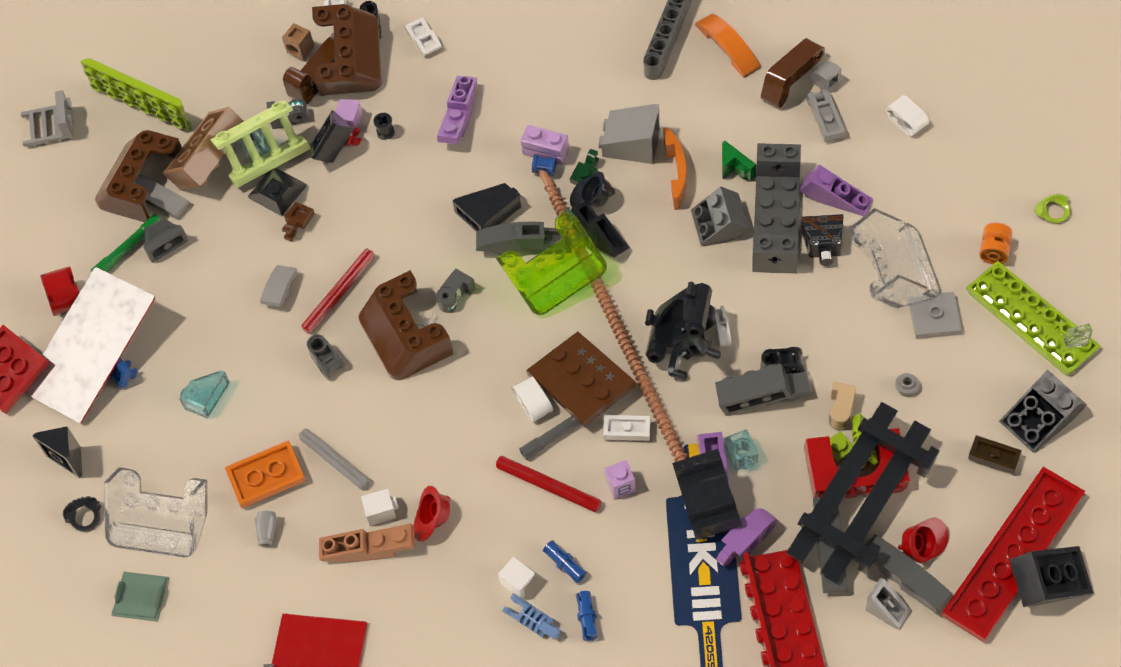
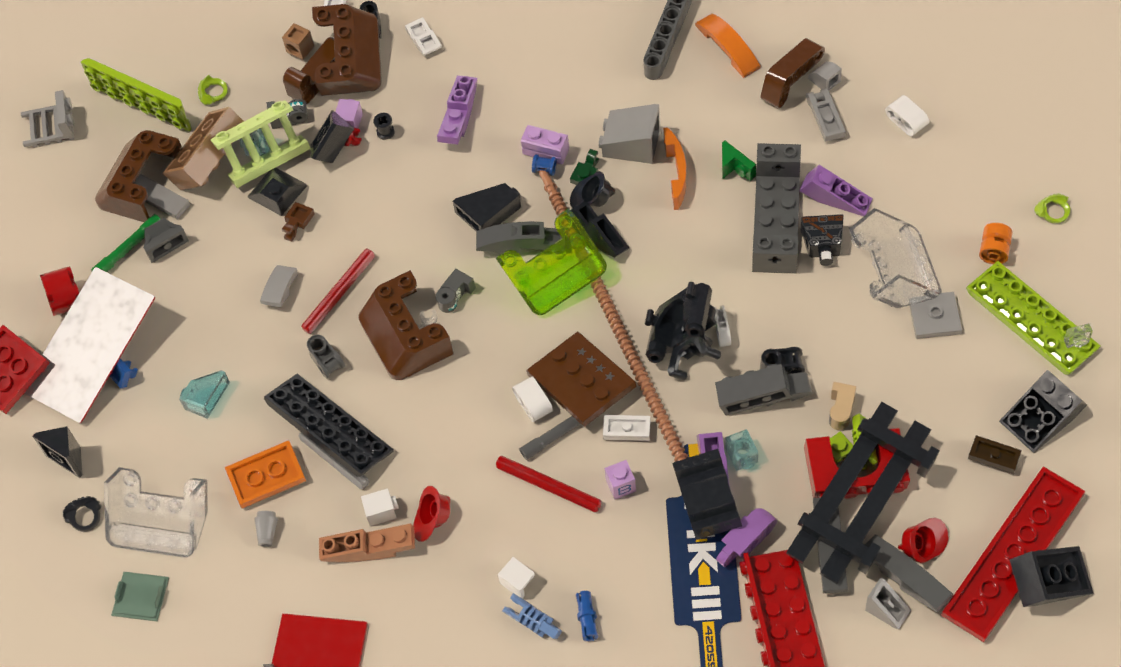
(207, 99): none -> lime piece
(327, 425): none -> black plate
(564, 561): blue pin -> none
(719, 217): dark grey slope -> none
(906, 390): light grey plate -> none

